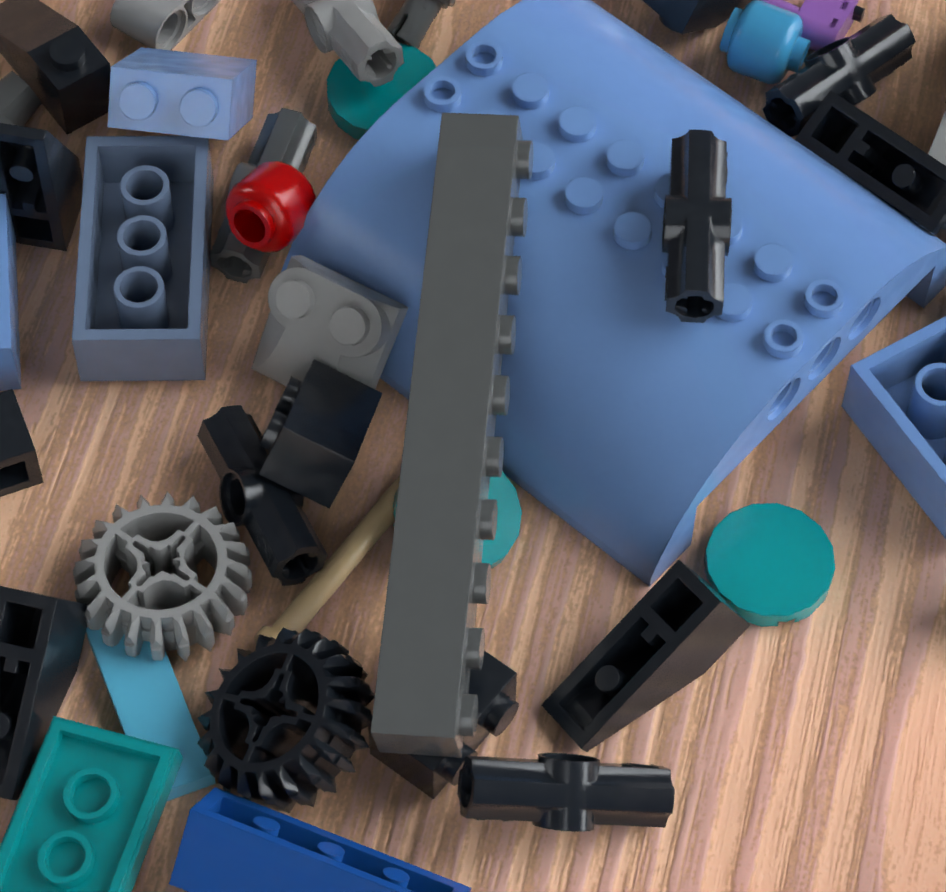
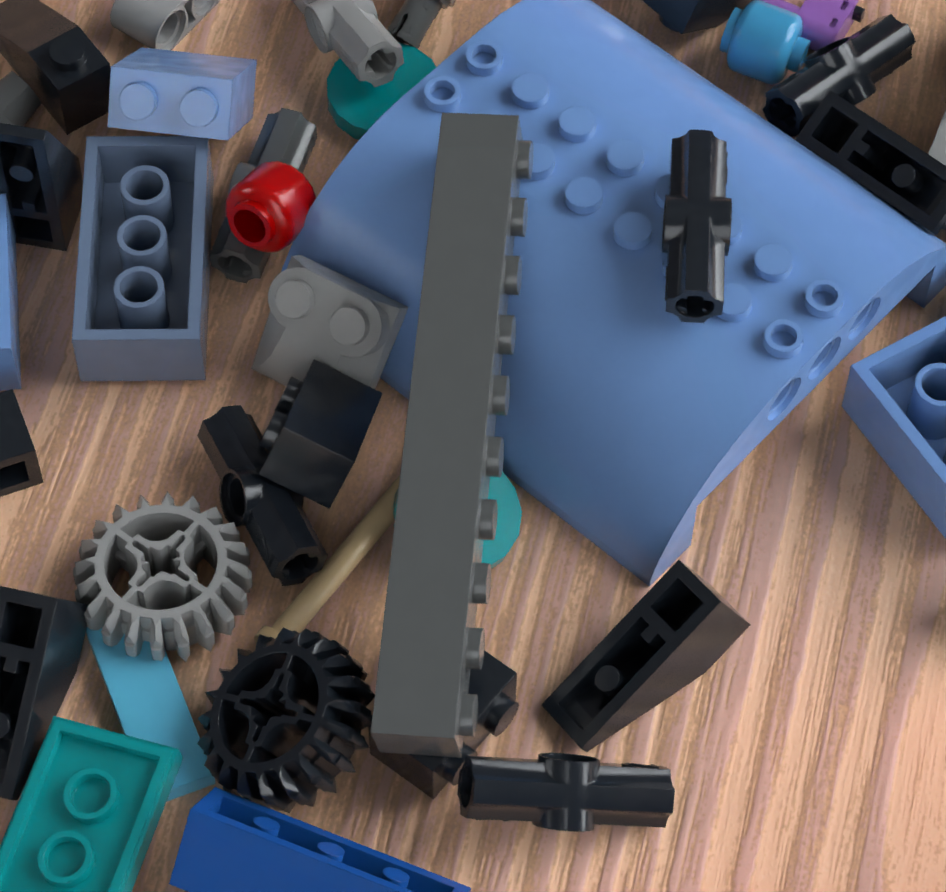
(770, 563): teal tile -> none

